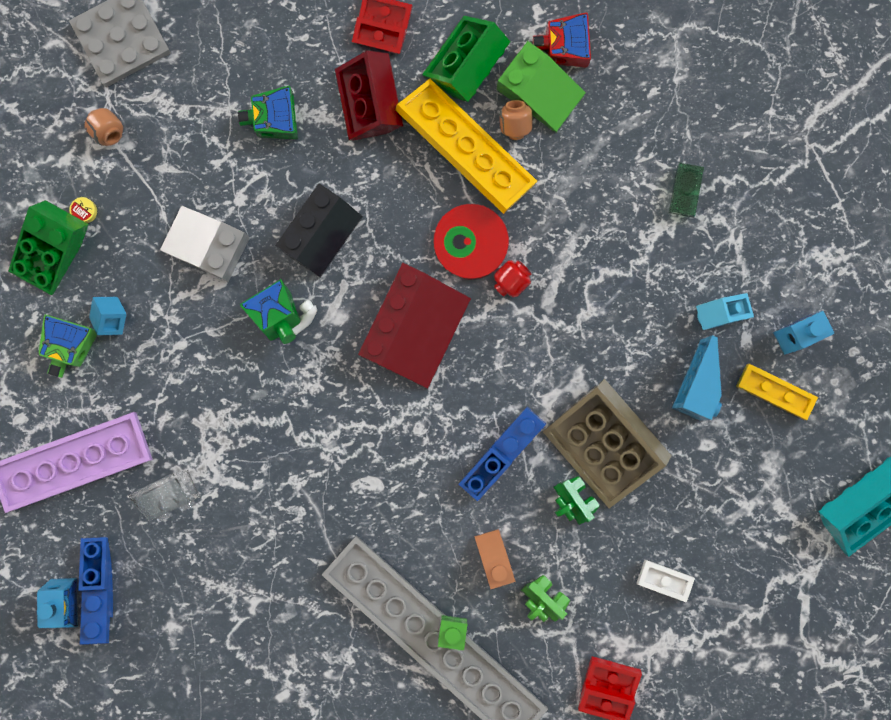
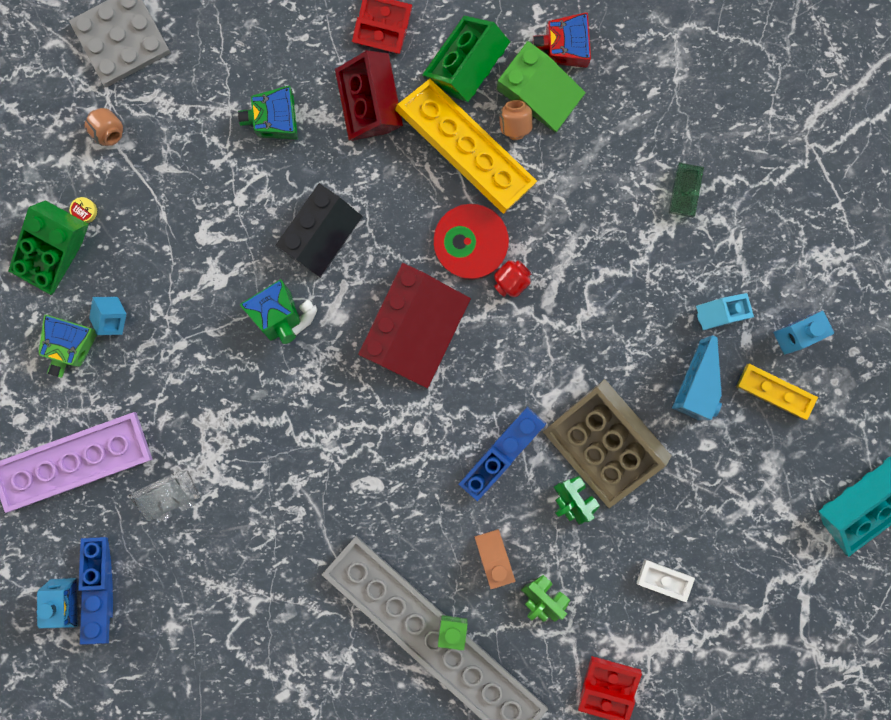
(205, 243): slope -> none

